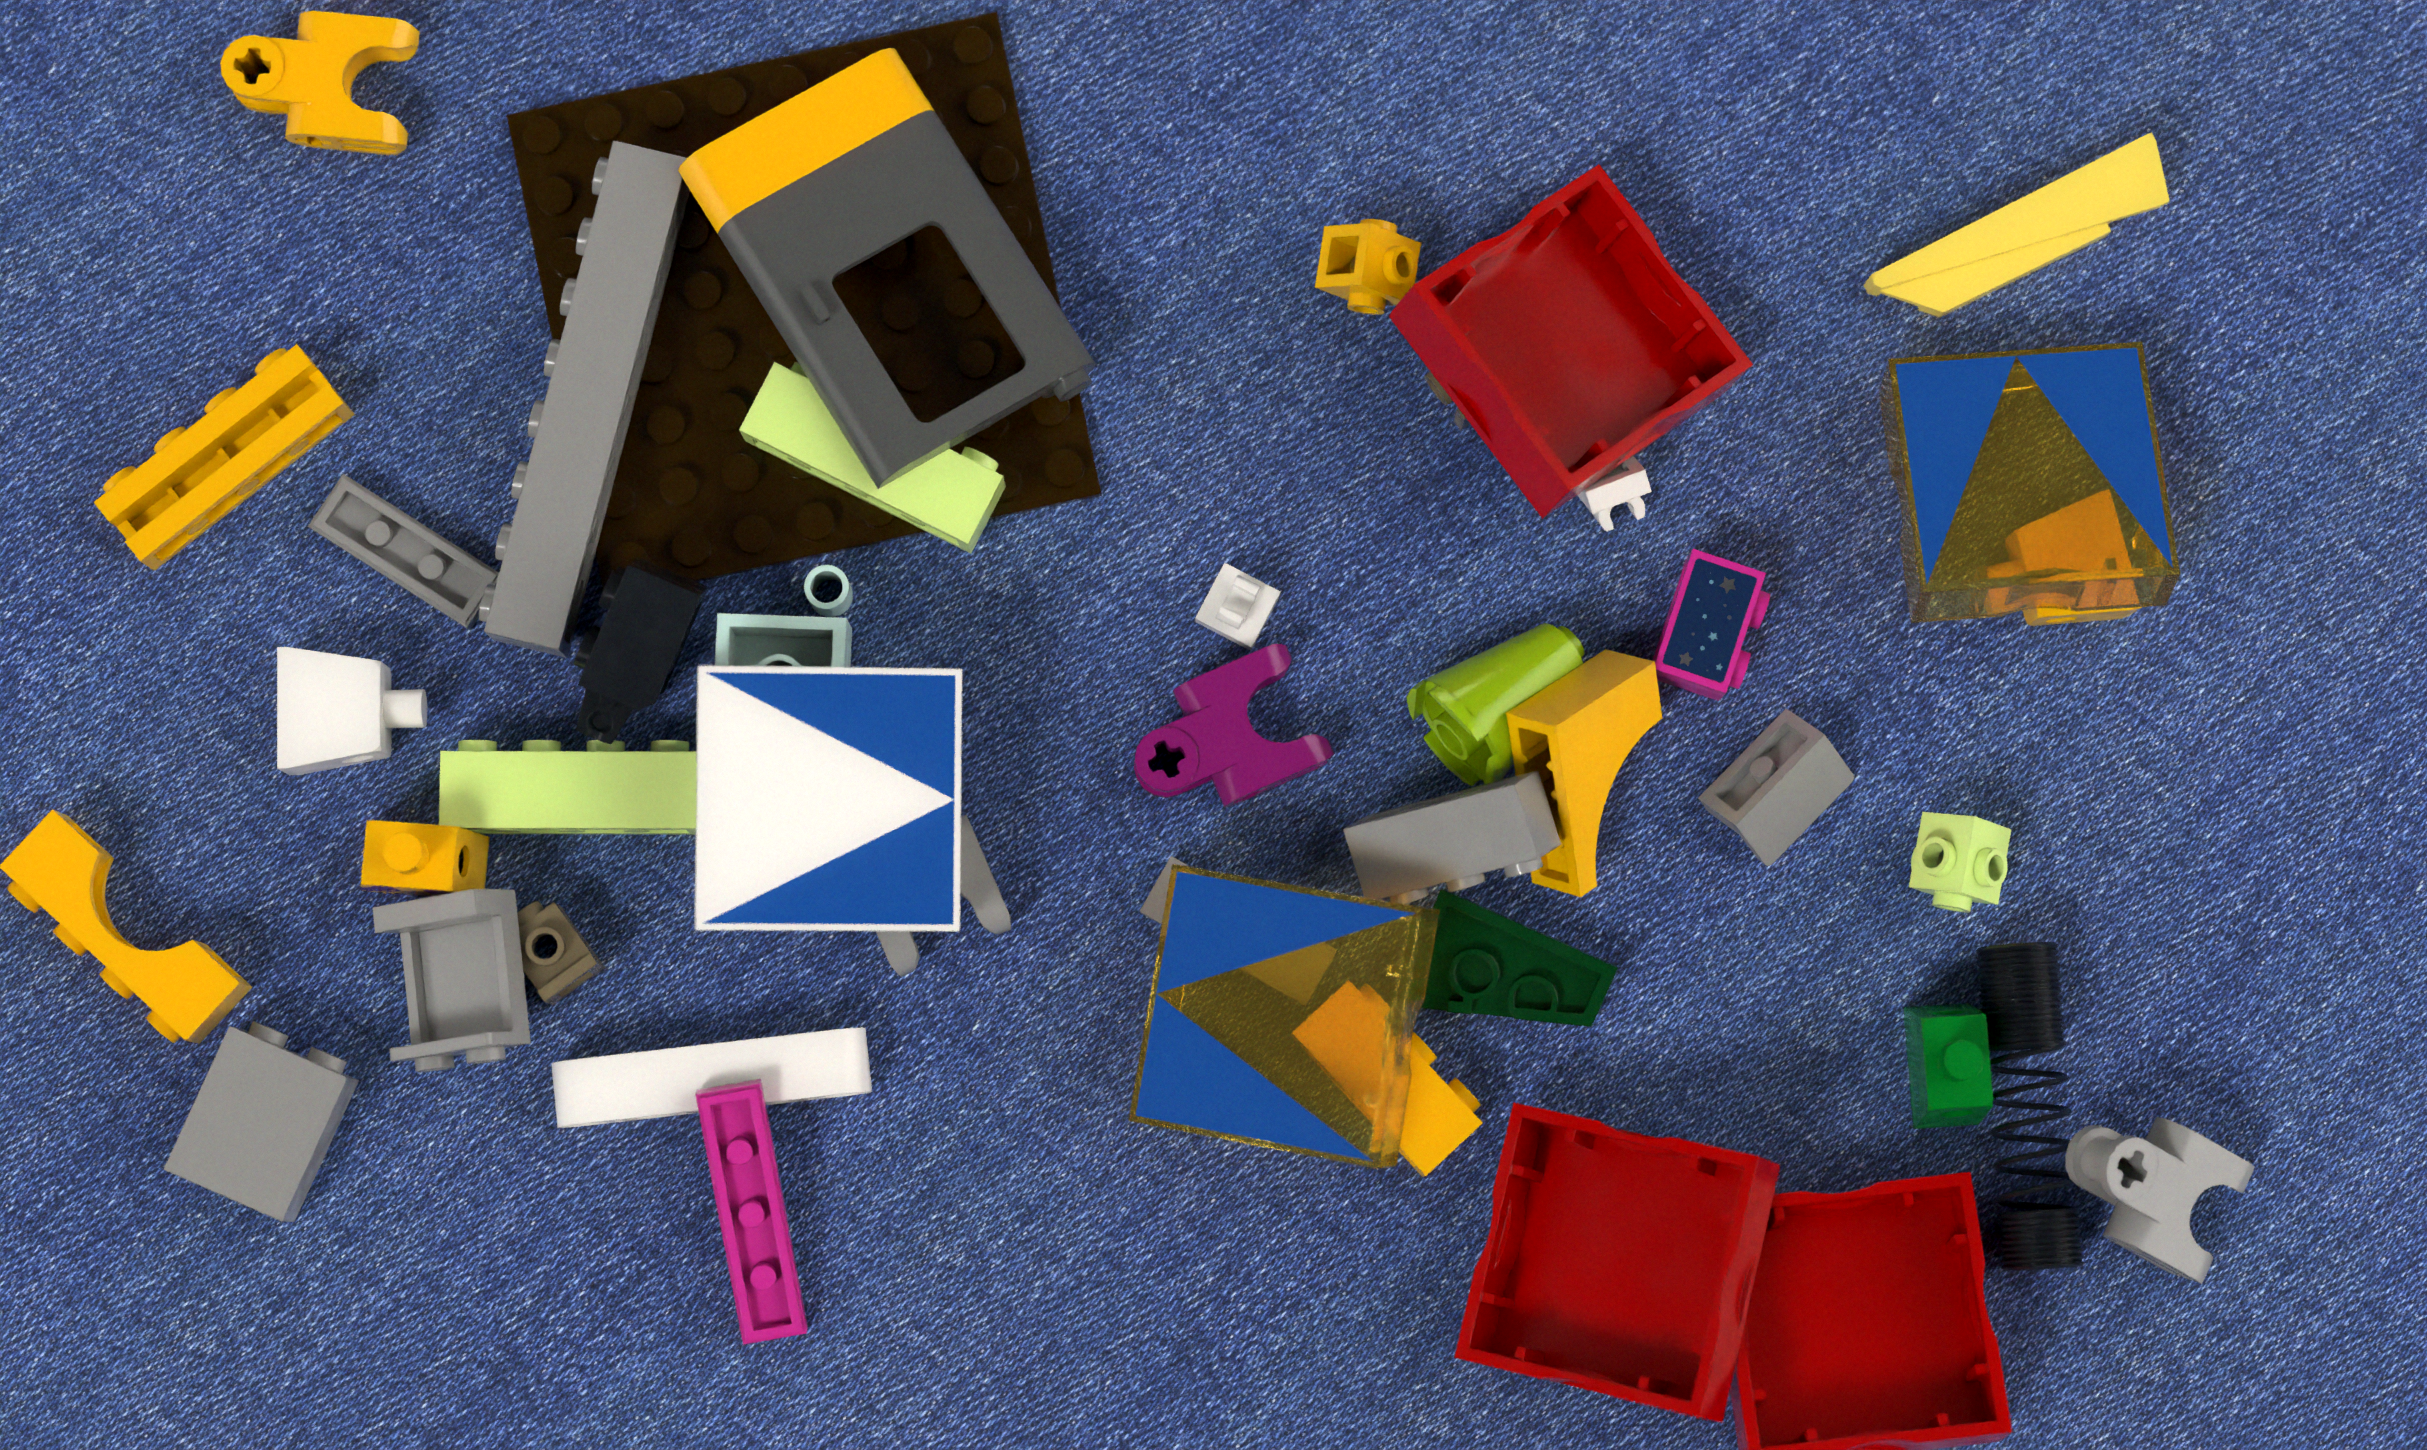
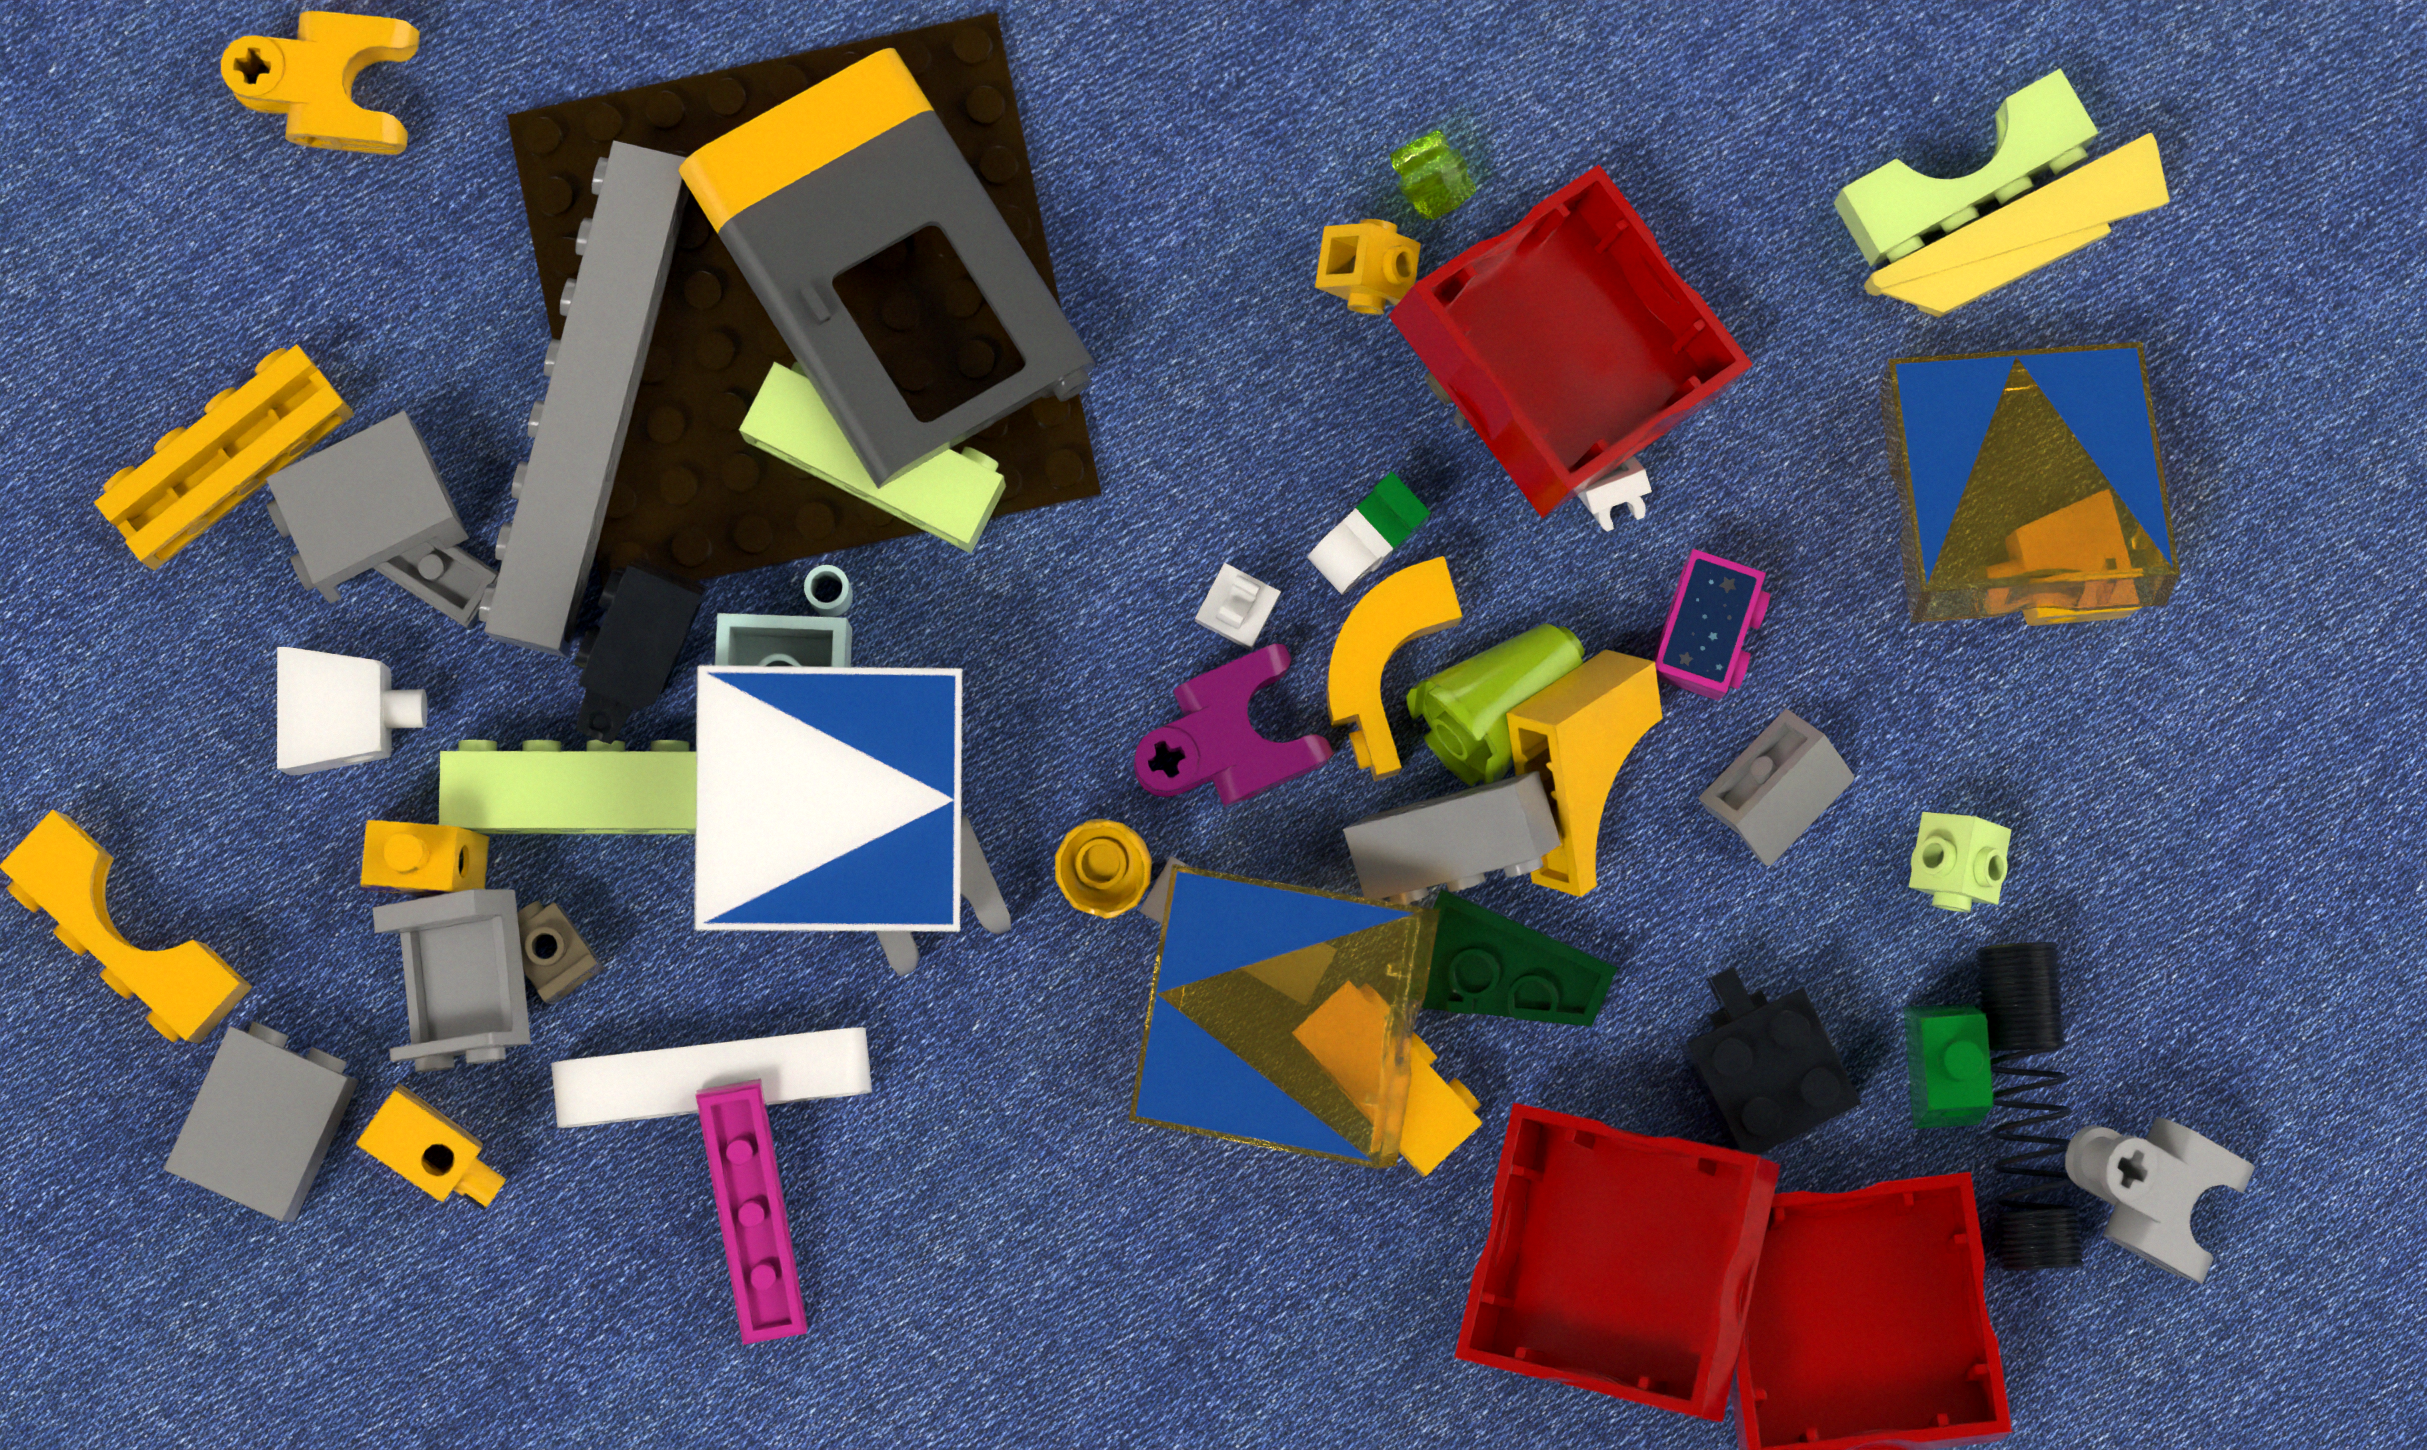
(362, 504): none -> light grey panel
(407, 1128): none -> yellow torso
(1103, 867): none -> yellow hair
(1370, 534): none -> leg
(1389, 616): none -> yellow arch
(1433, 175): none -> clear neon green piece
(1766, 1067): none -> black hinge
(1899, 207): none -> yellowish green arch

